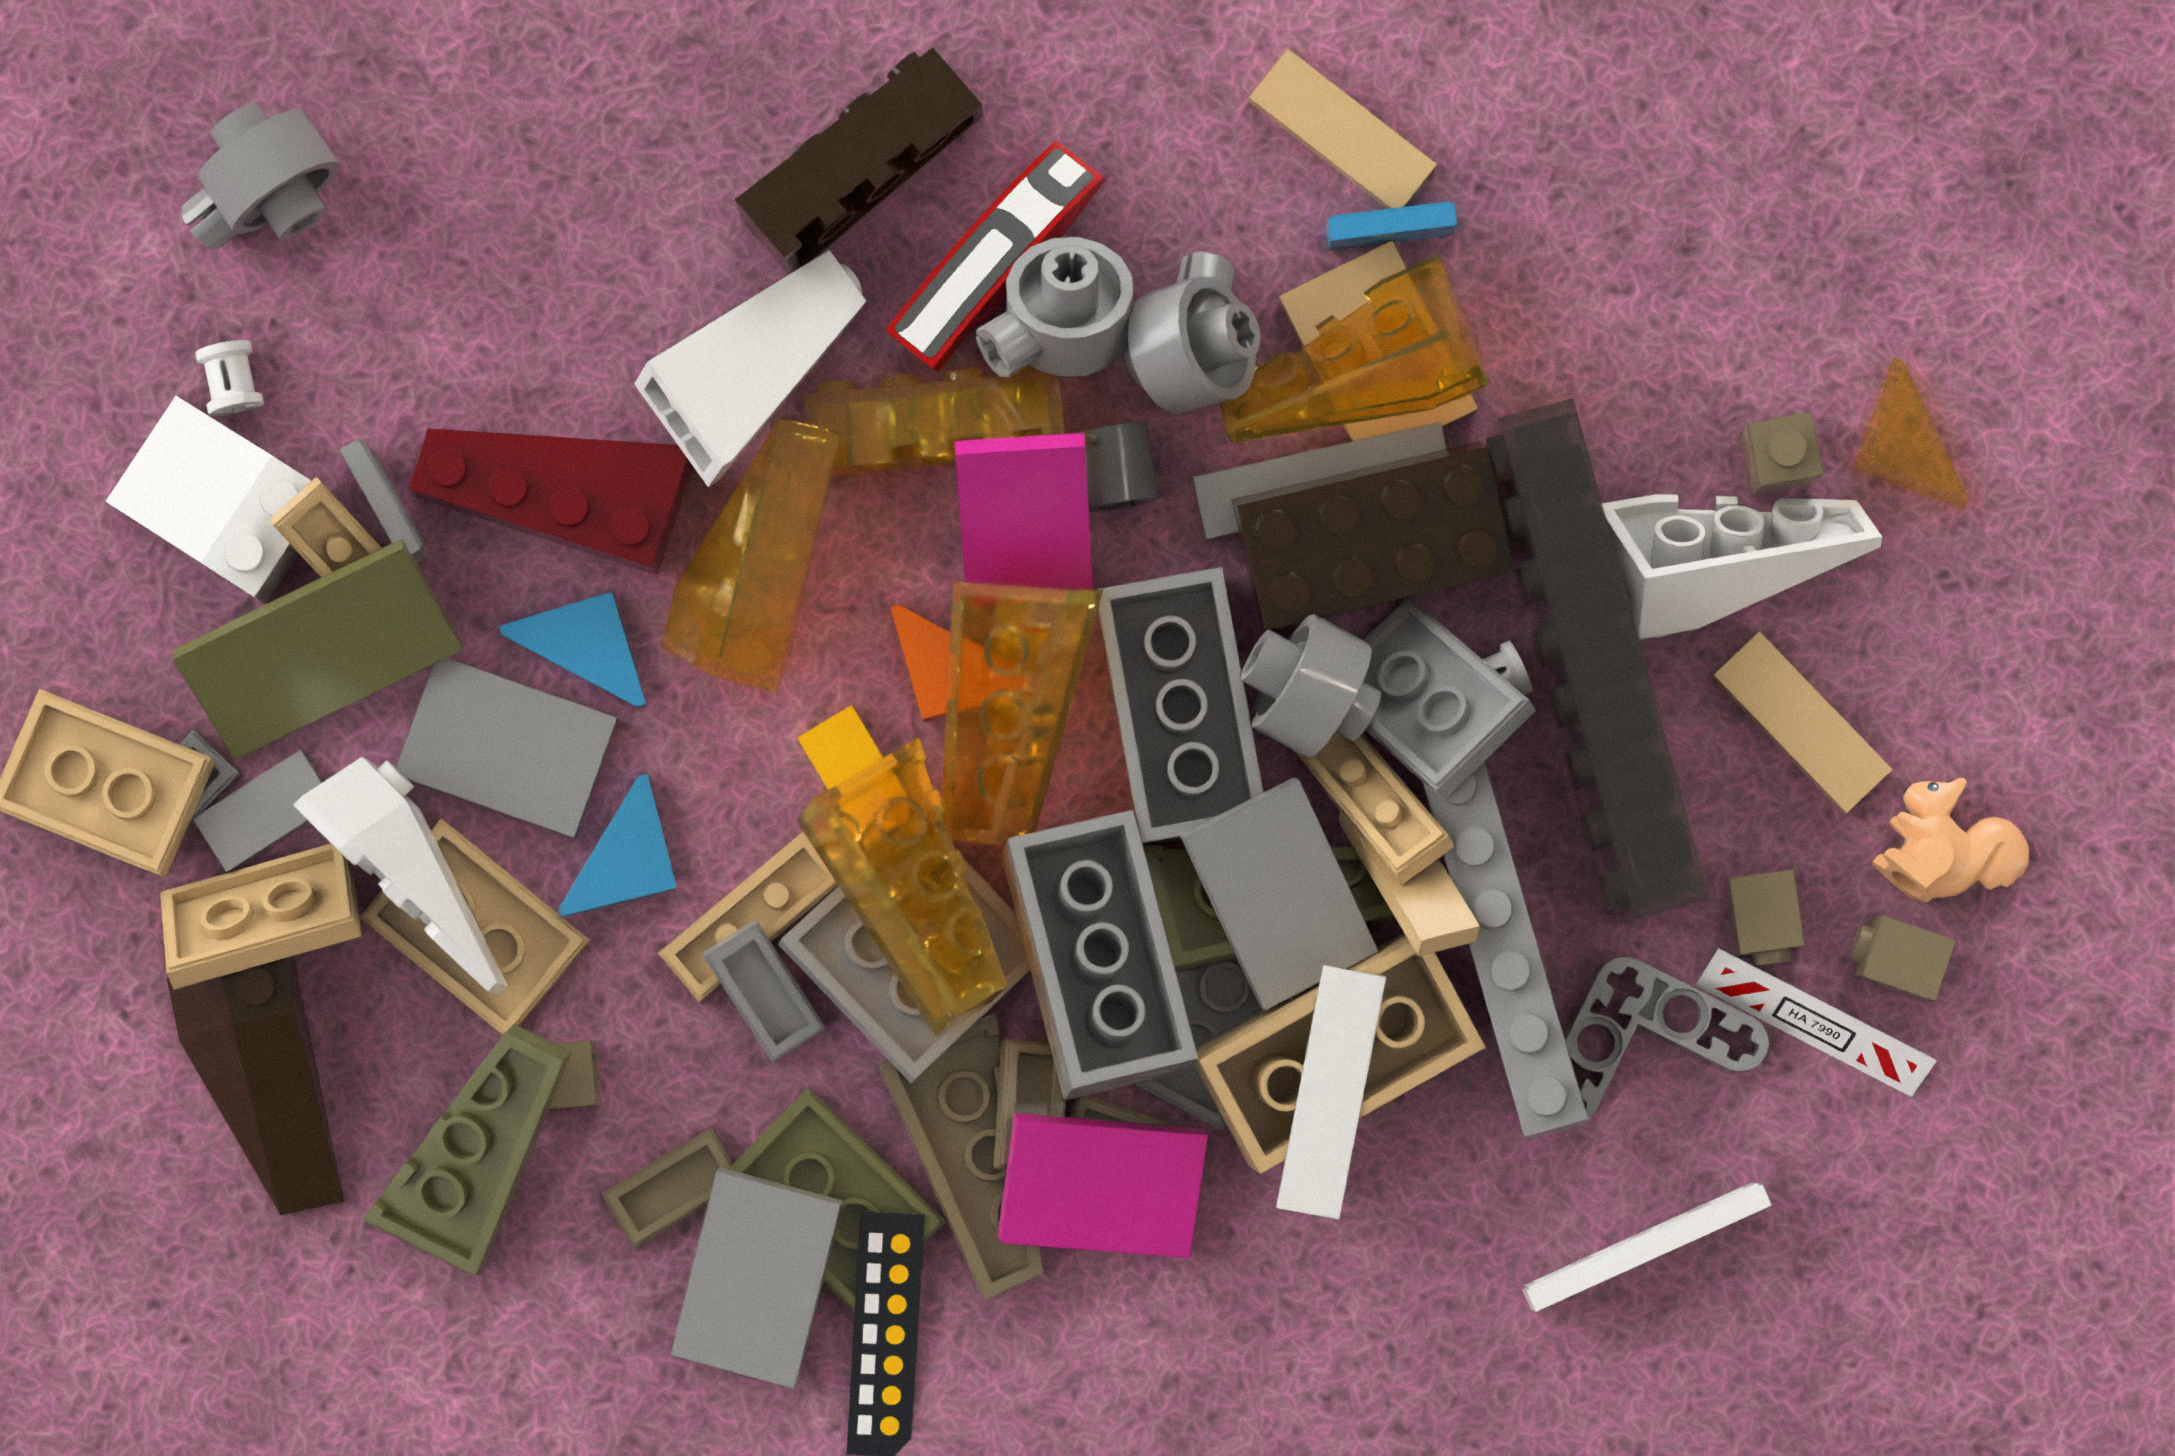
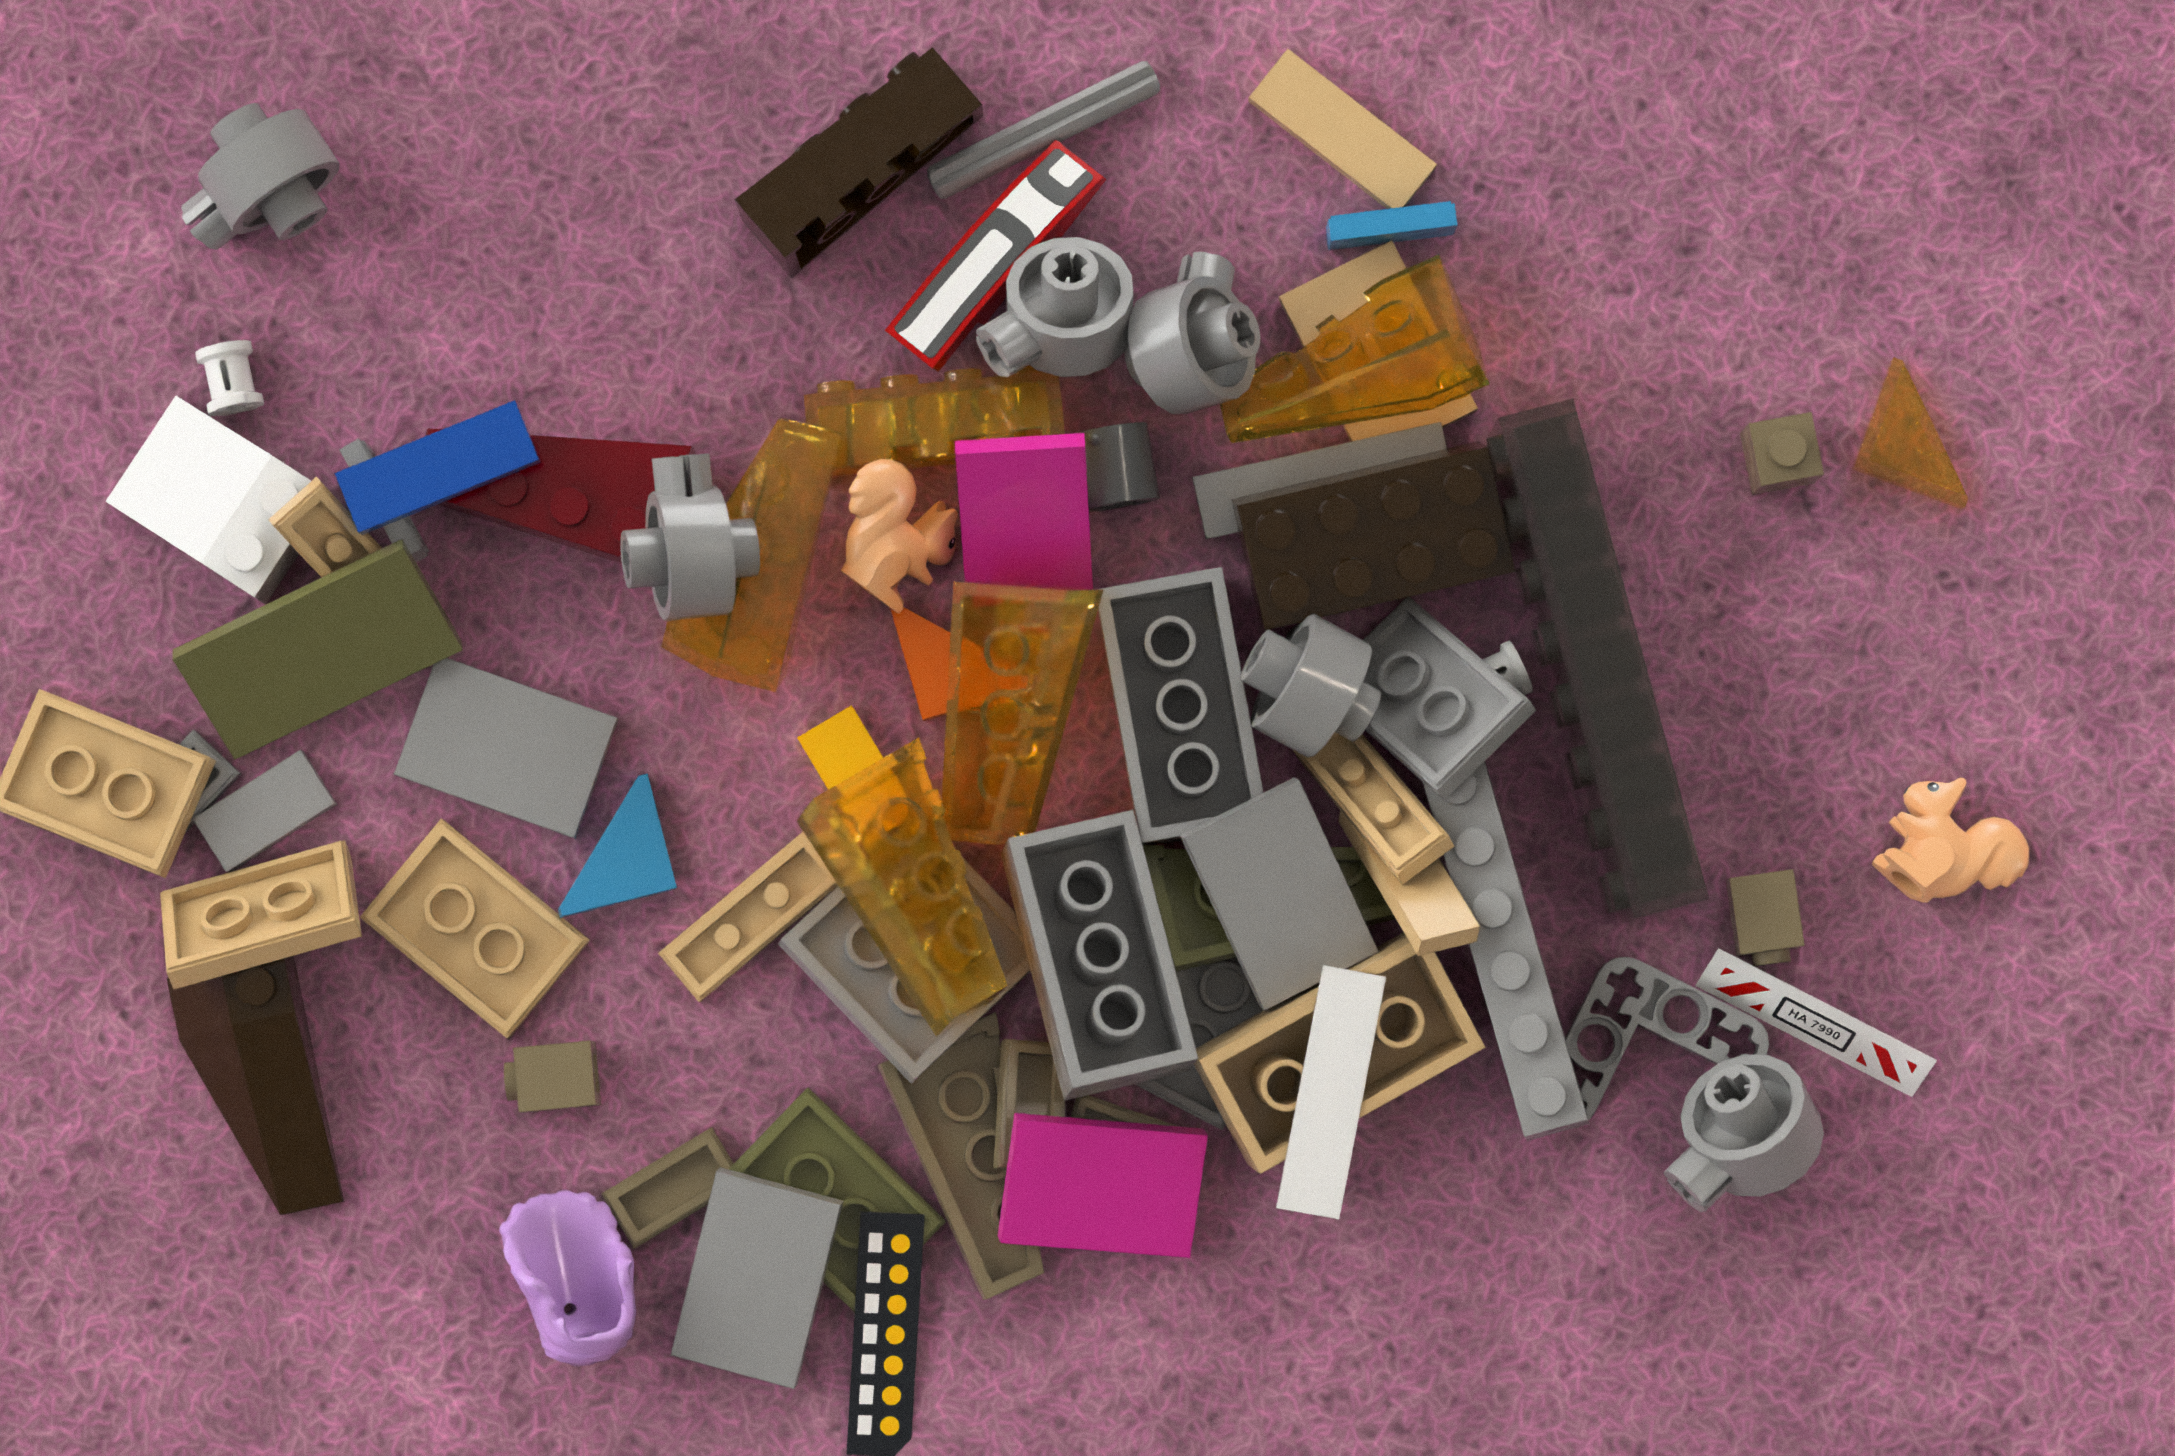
(385, 833): white wedge -> none
(437, 467): none -> blue tile
(470, 1163): olive wing -> none
(570, 1252): none -> lavender piece
(585, 641): dark azure tile -> none
(689, 543): none -> light grey piece
(743, 366): white slope -> none
(763, 990): light grey tile -> none
(881, 541): none -> light nougat animal
(1042, 129): none -> light grey axle
(1645, 1246): white tile -> none
(1710, 563): white wedge -> none
(1746, 1131): none -> light grey piece
(1801, 723): tan tile -> none
(1901, 957): dark tan brick -> none

